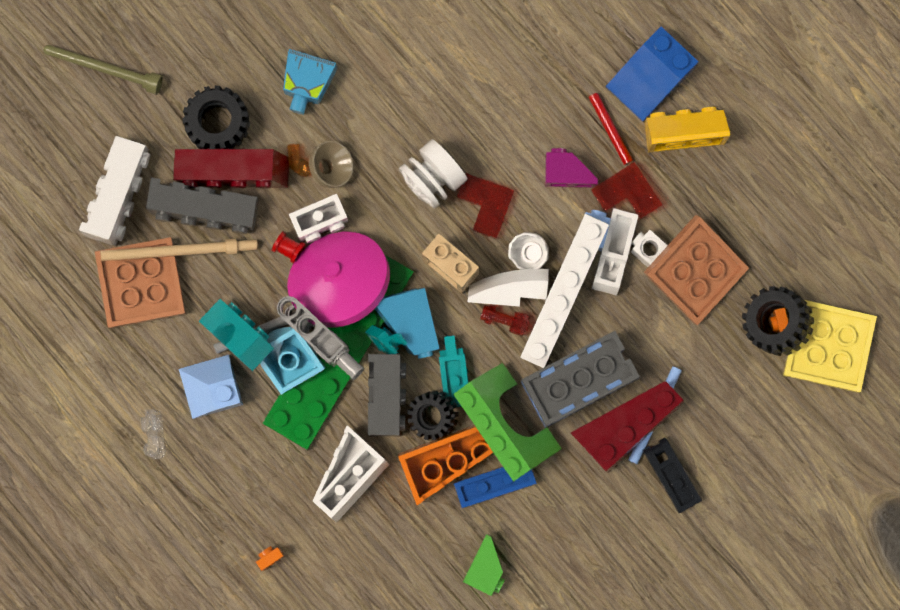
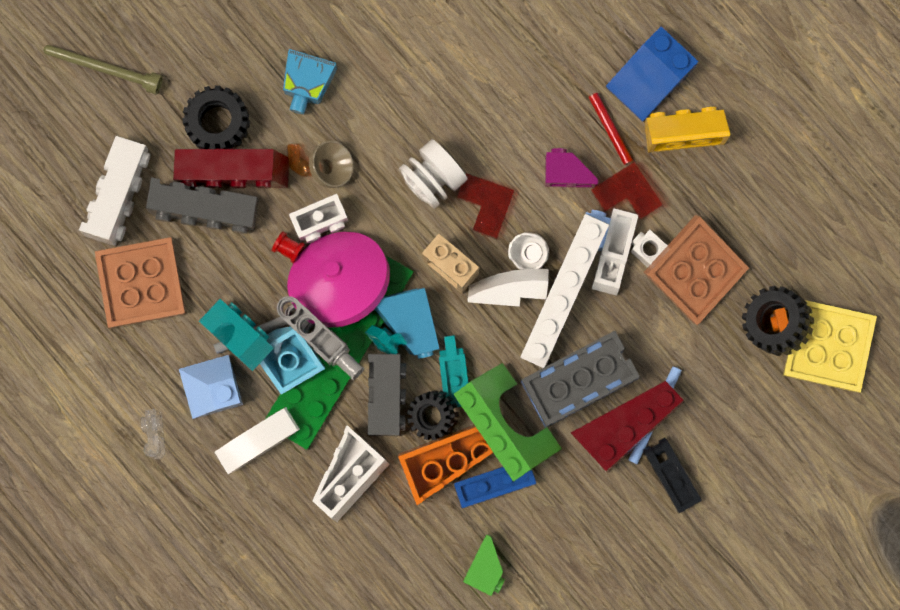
(230, 246): tan bar -> none
(257, 441): none -> white slope
(269, 557): orange plate -> none
(518, 324): clear red bar -> none

